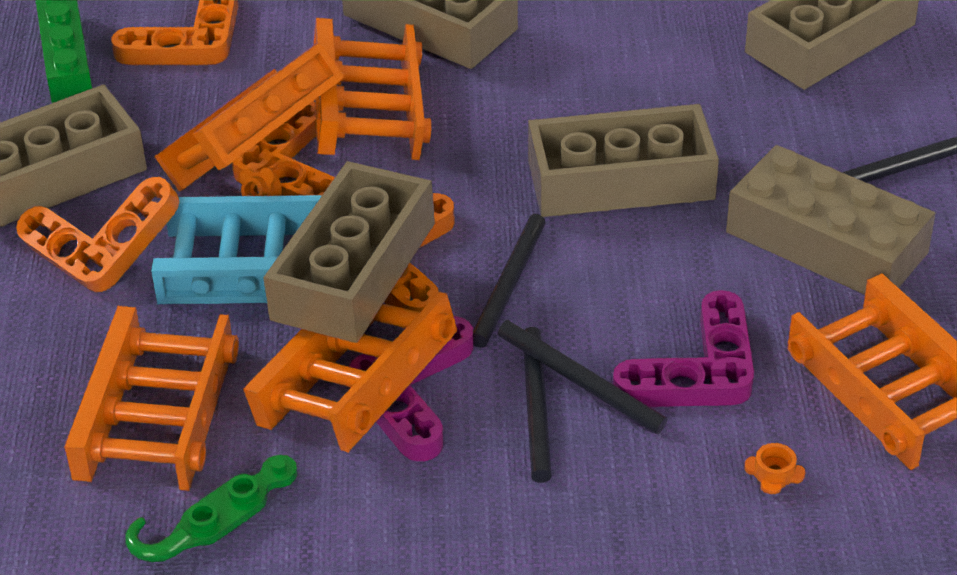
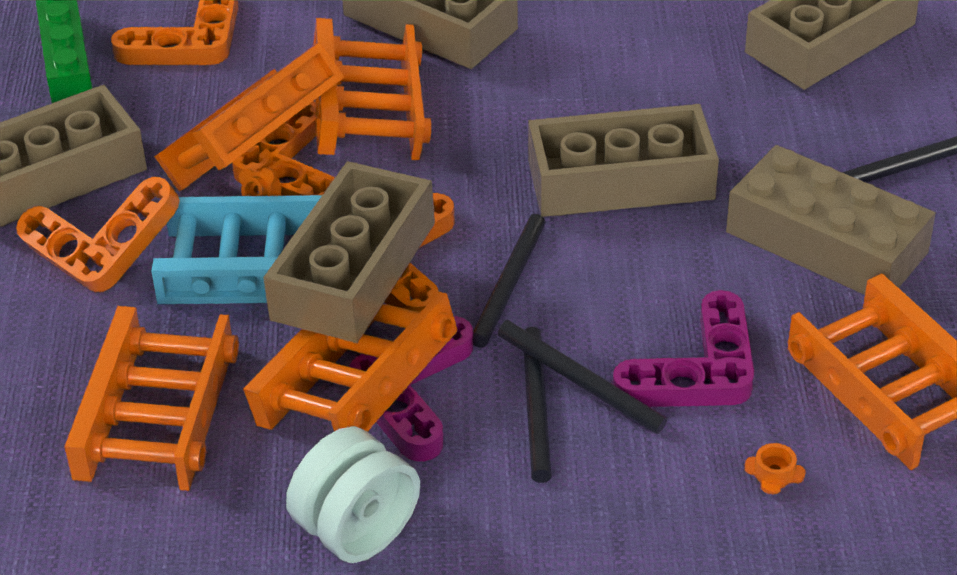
(217, 512): green piece -> none
(352, 494): none -> light aqua wheel

